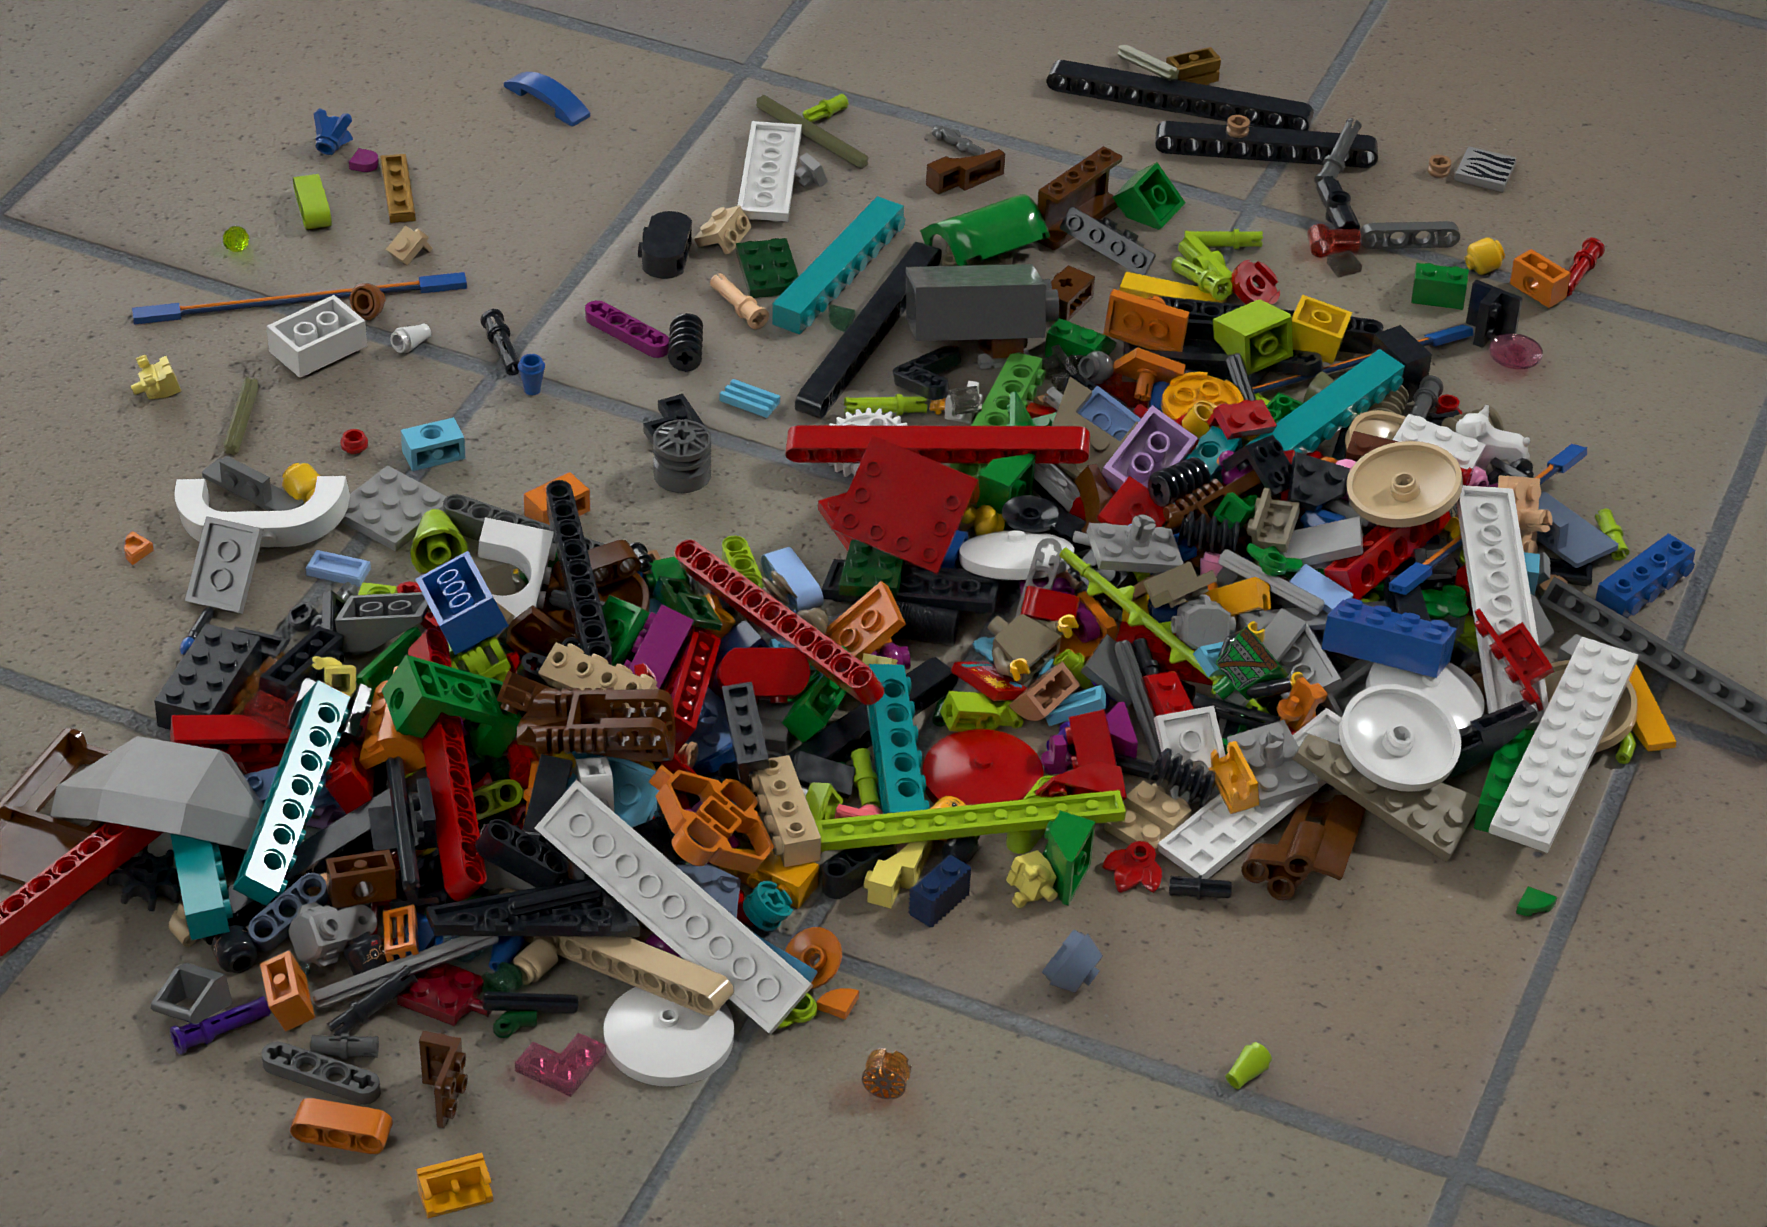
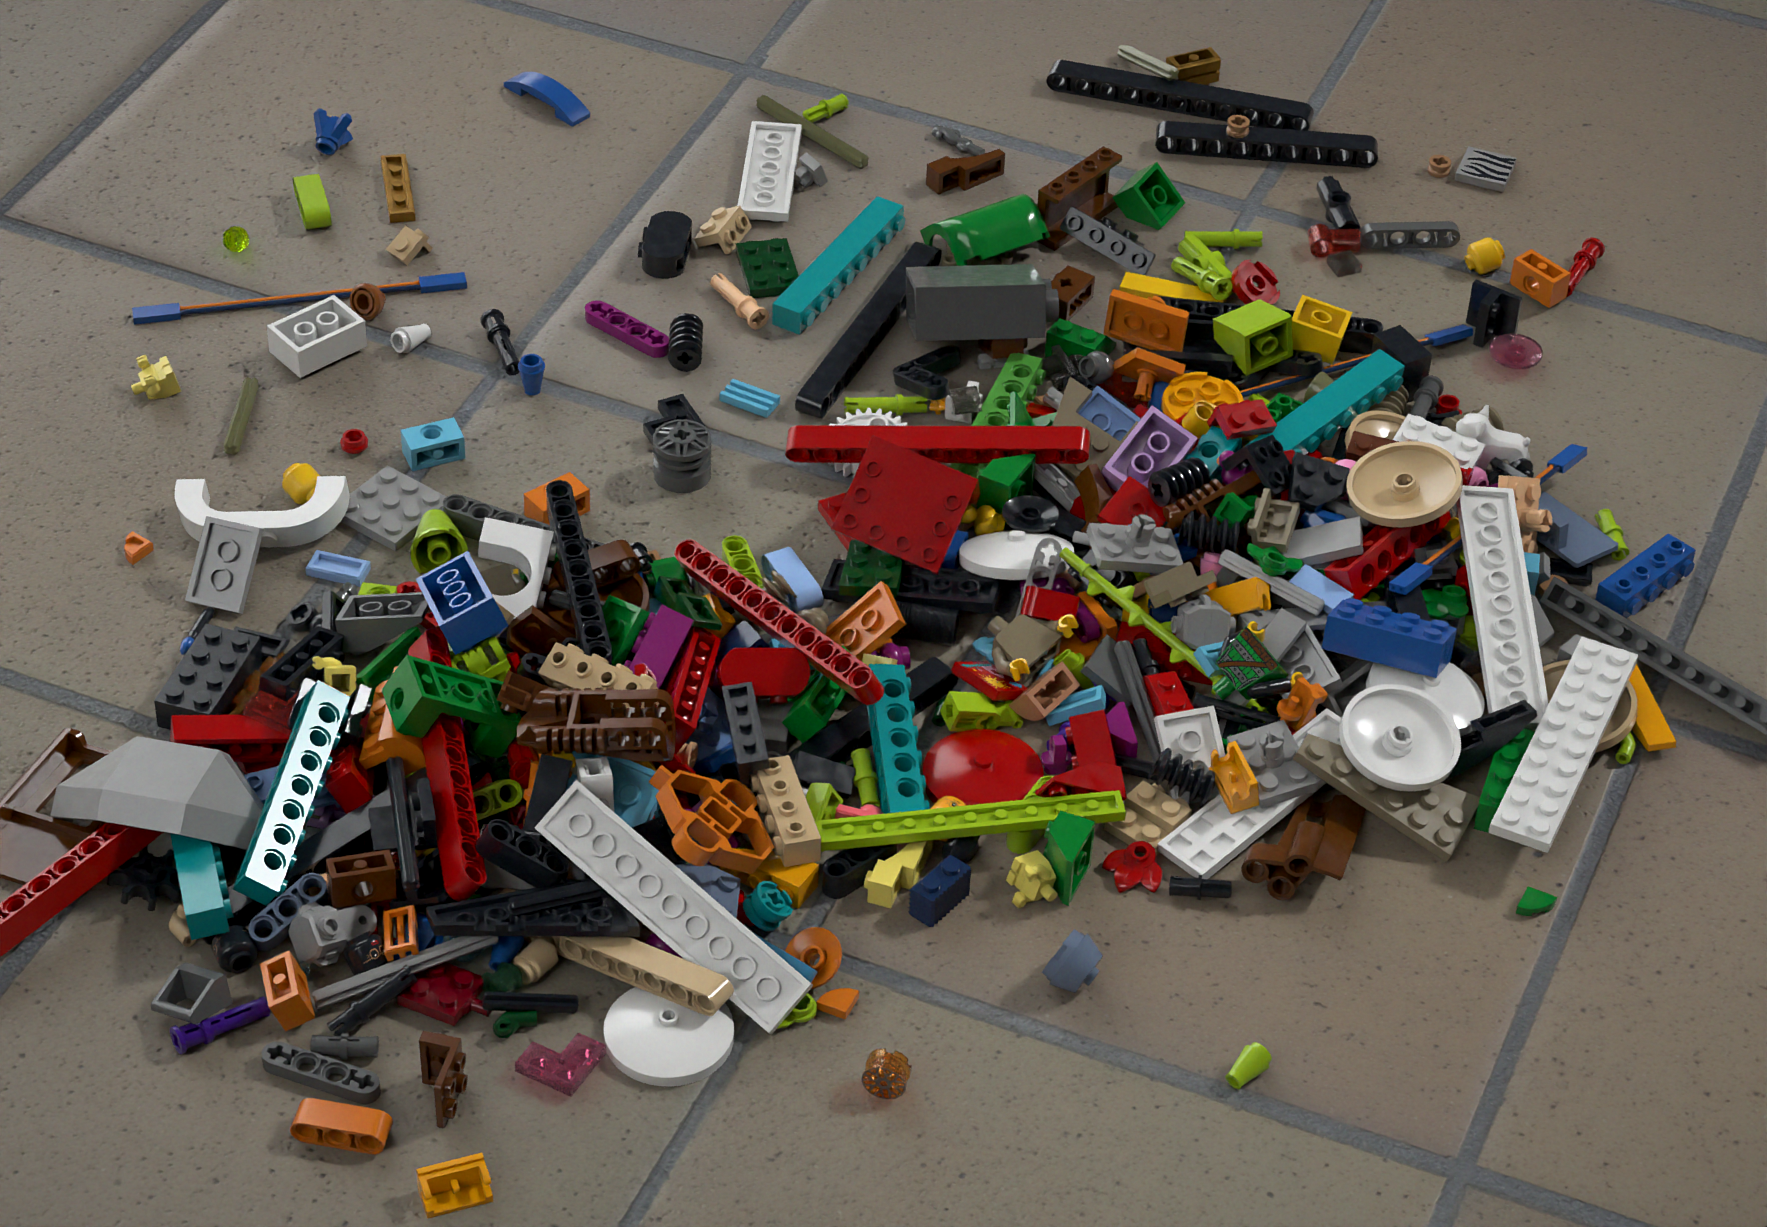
(249, 485): dark grey bracket -> none
(364, 160): magenta tile -> none
(841, 317): clear green tile -> none
(1240, 376): black axle -> none
(1334, 162): dark grey pin -> none
(1439, 286): green slope -> none
(1521, 654): red bracket -> none

